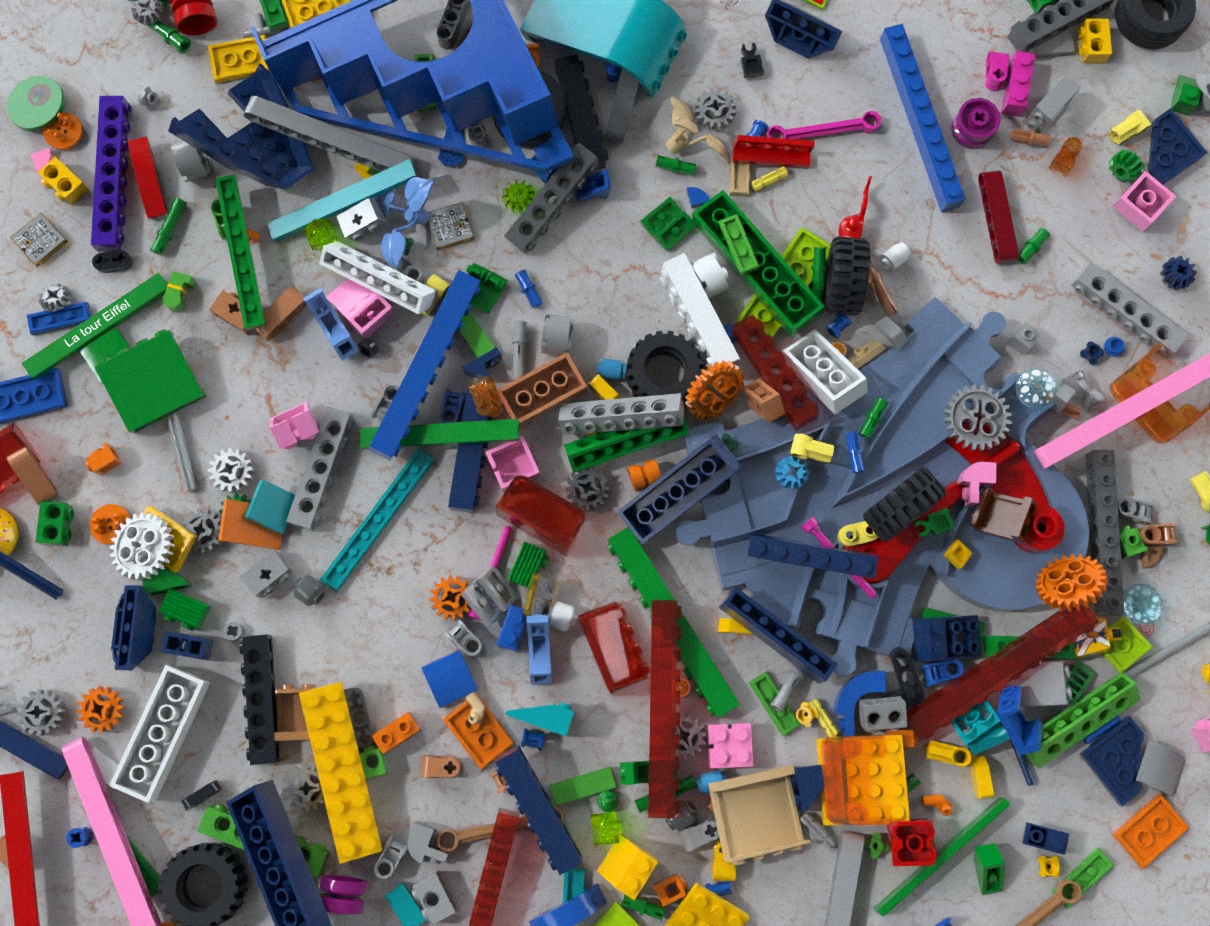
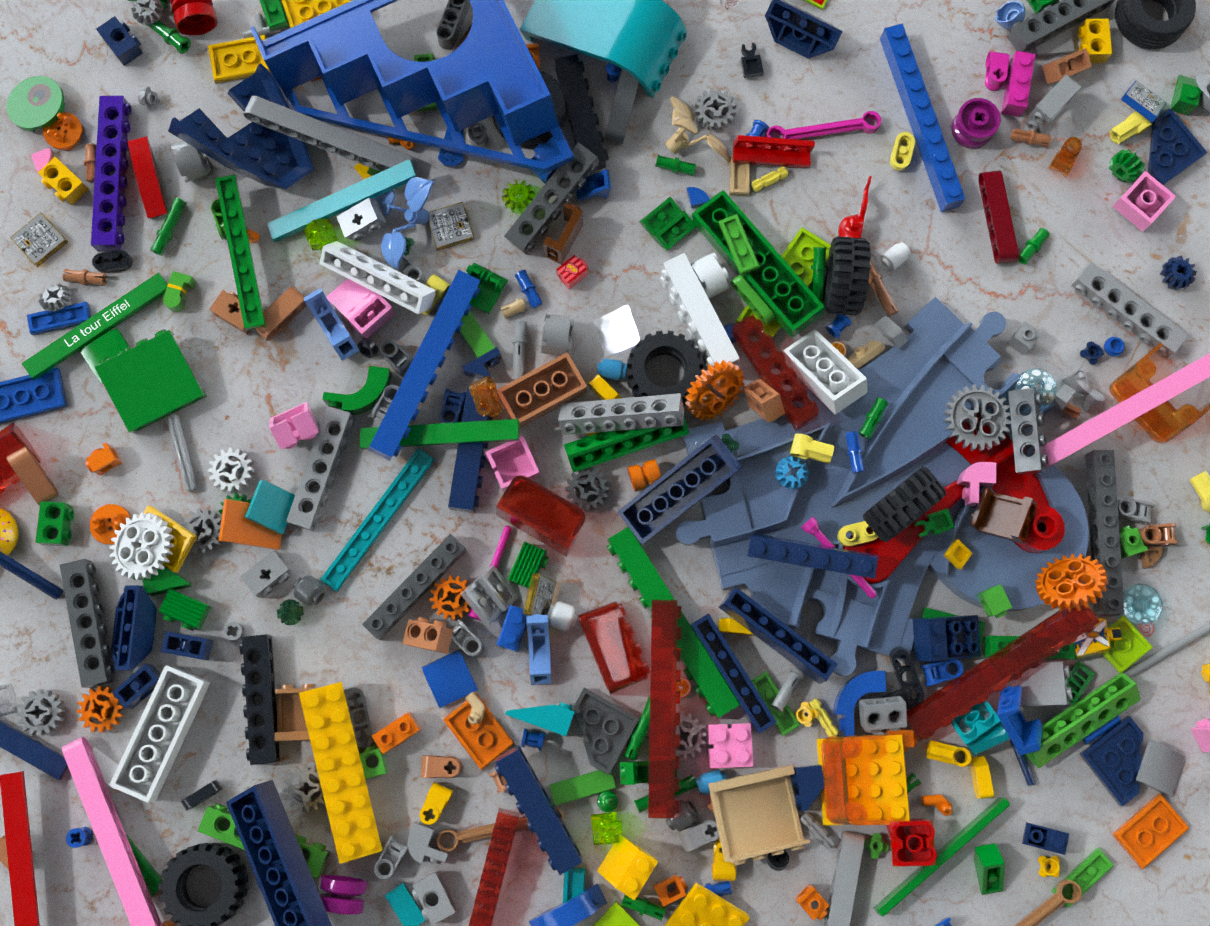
(71, 574): none -> dark grey brick
(84, 277): none -> nougat pin
(90, 162): none -> nougat axle
(112, 32): none -> dark blue brick
(137, 686): none -> dark blue brick
(290, 612): none -> clear green gear
(366, 397): none -> green arch
(399, 360): none -> dark grey piece
(406, 144): none -> orange arm
(414, 587): none -> dark grey brick
(428, 636): none -> nougat brick
(437, 800): none -> yellow piece
(513, 308): none -> tan pin
(559, 250): none -> reddish brown panel
(572, 271): none -> coral brick
(603, 729): none -> dark grey plate
(617, 331): none -> clear hinge
(640, 733): none -> green pin
(733, 674): none -> dark blue brick
(752, 299): none -> bright green beam
(778, 862): none -> black tile
(805, 898): none -> orange brick
(902, 152): none -> light yellow plate
(995, 601): none -> bright green brick
(1010, 14): none -> medium blue hair
(1021, 443): none -> brick
(1069, 65): none -> nougat brick
(1143, 101): none -> tile

